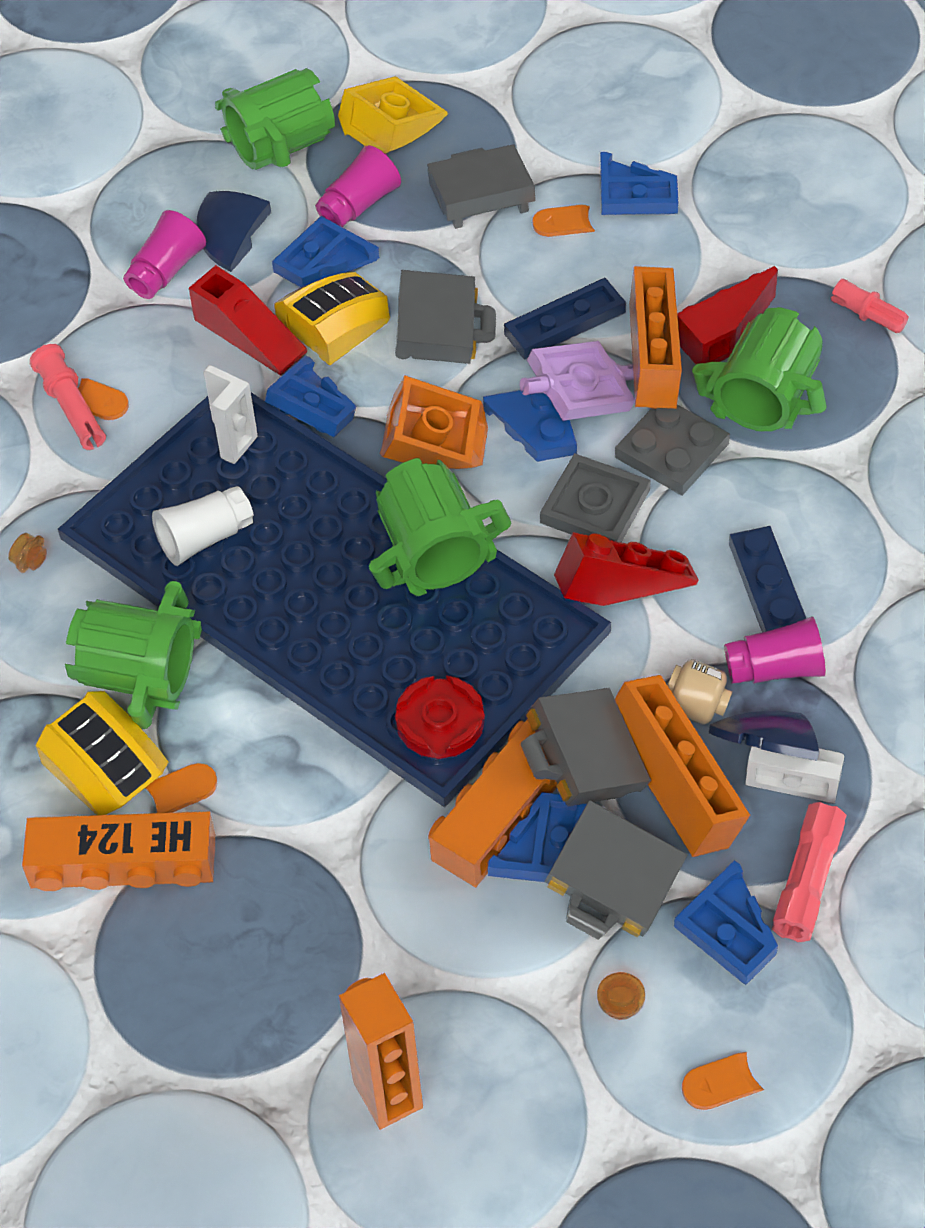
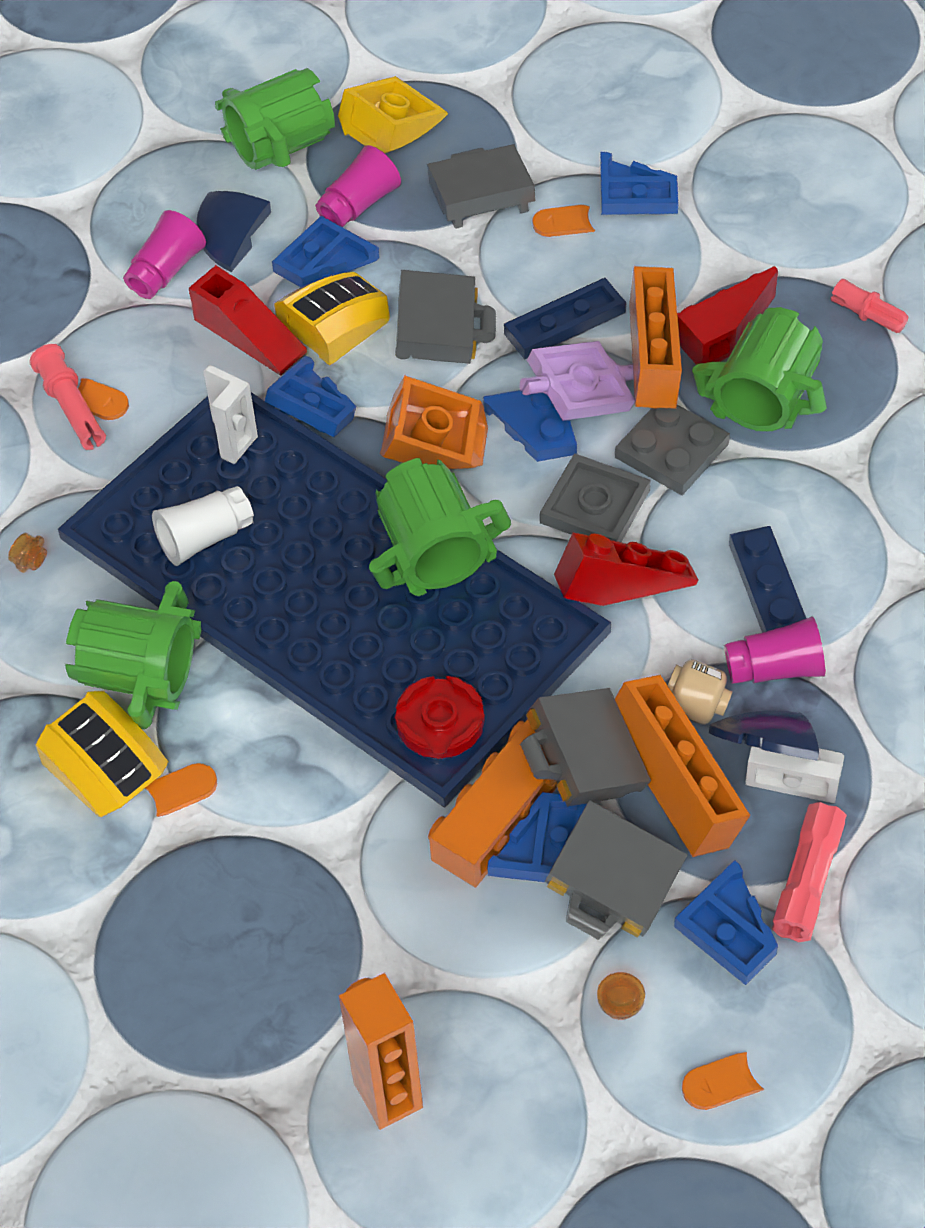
(119, 850): orange brick -> none

